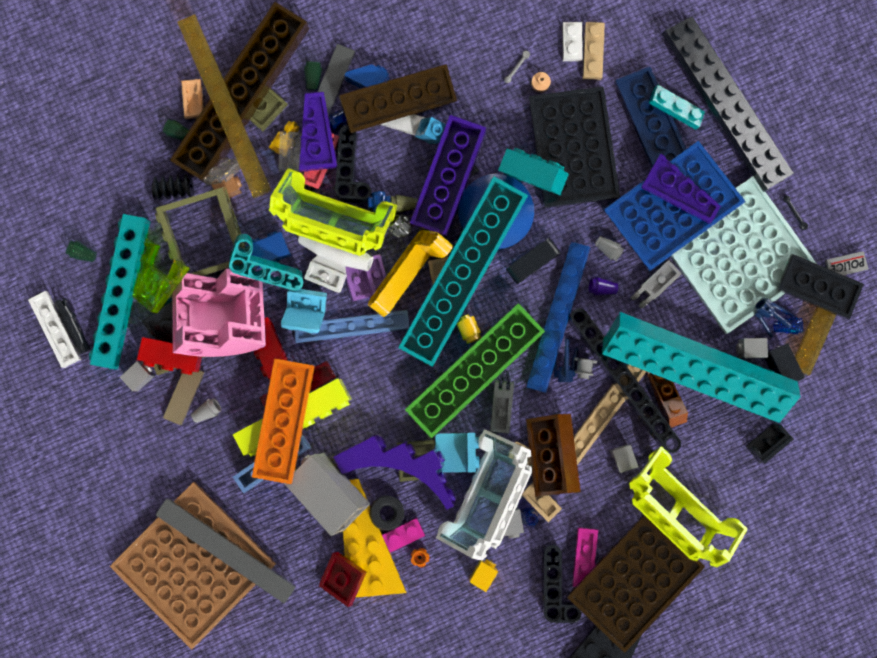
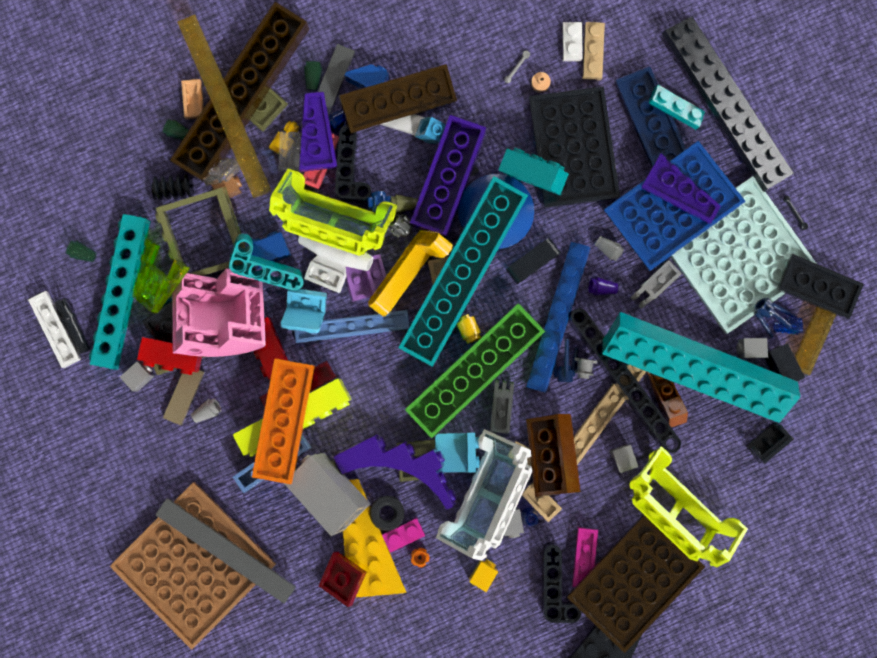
(848, 264): light grey tile -> none

